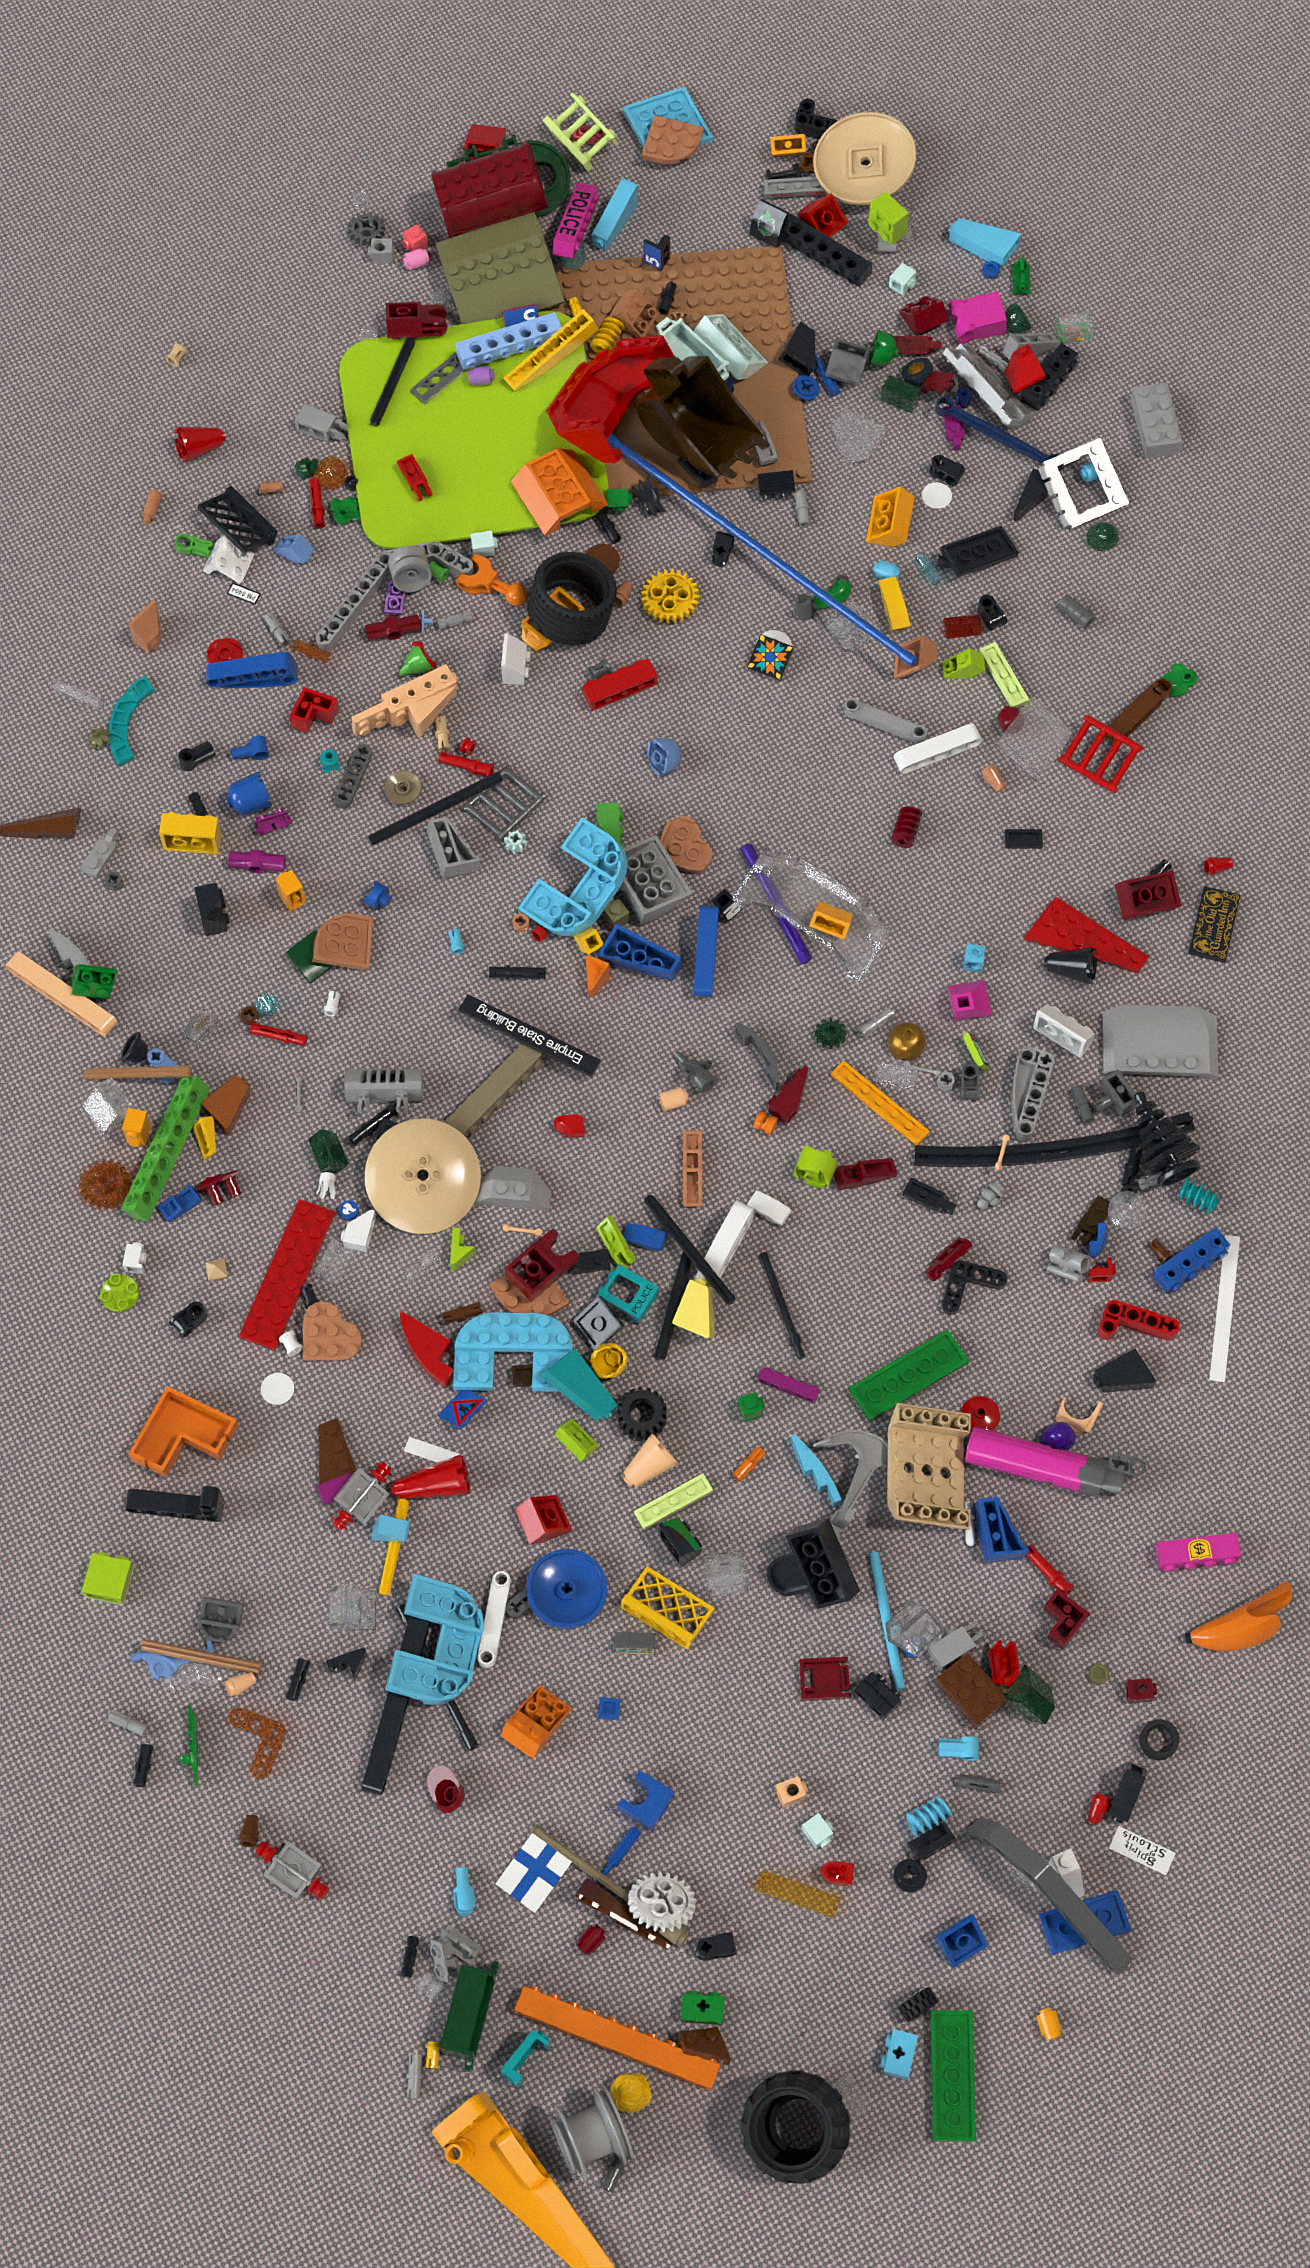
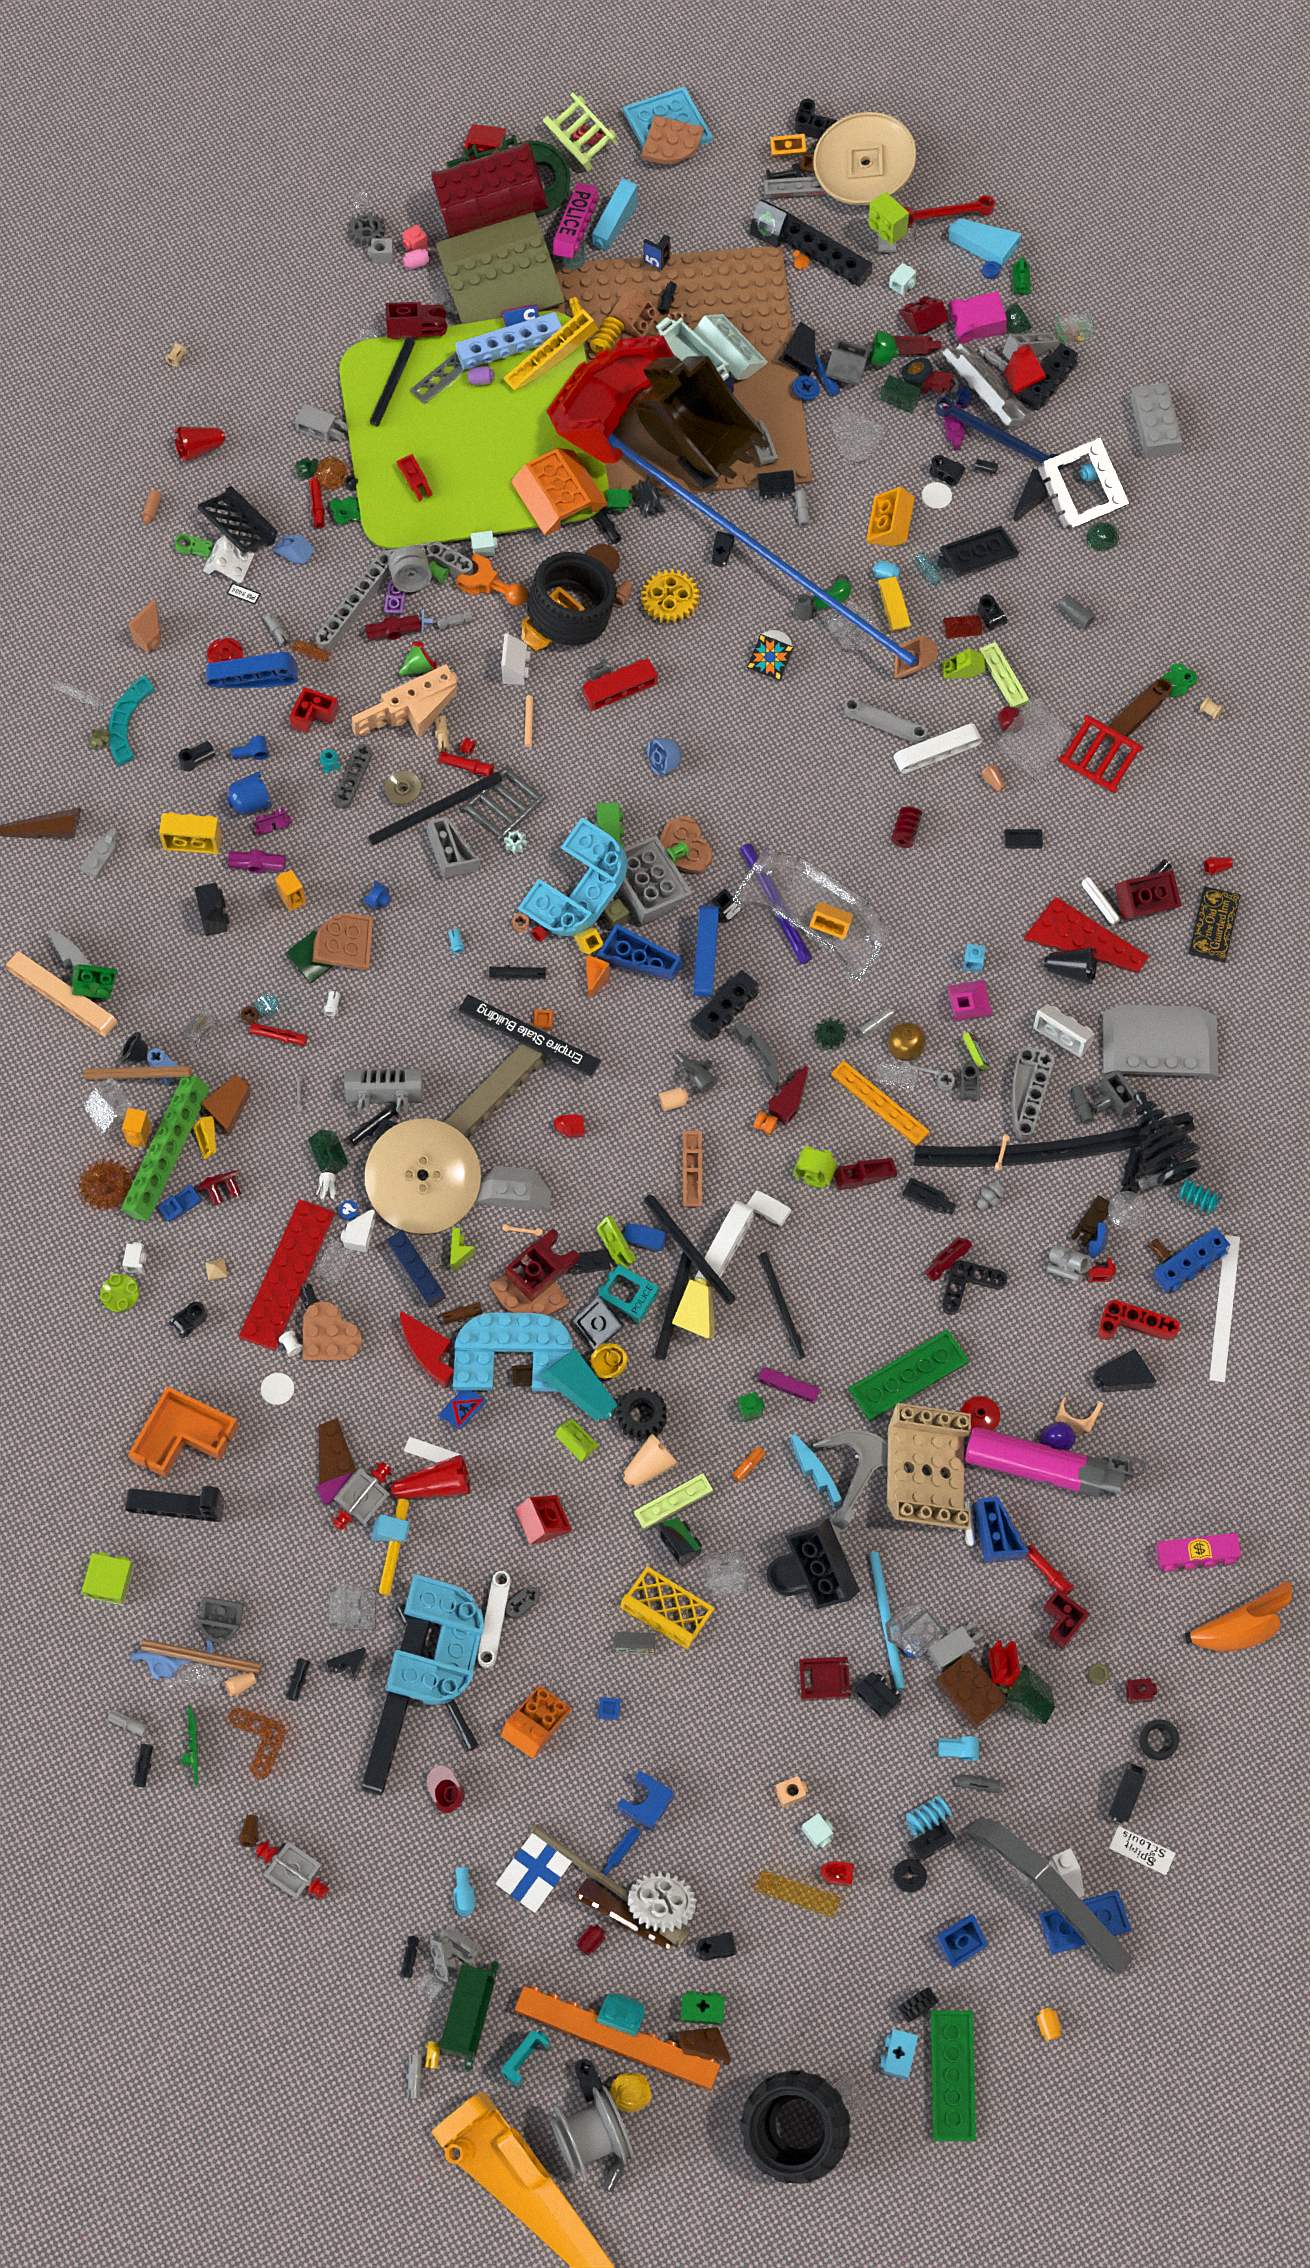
(110, 885): dark grey bush -> none
(198, 805): black axle -> none
(269, 487): nougat pin -> none
(416, 1268): none -> dark blue arch
(528, 721): none -> light nougat bar
(543, 1018): none -> orange tile
(569, 1571): blue dish -> none
(588, 2081): none -> black piece
(622, 2013): none -> teal slope
(678, 851): none -> bright green bush
(740, 983): none -> black brick
(801, 261): none -> orange rock
(824, 215): red slope -> none
(953, 209): none -> red piece
(986, 466): none -> black pin
(1098, 1808): red cone -> none
(1100, 901): none -> white axle
(1211, 708): none -> tan bush

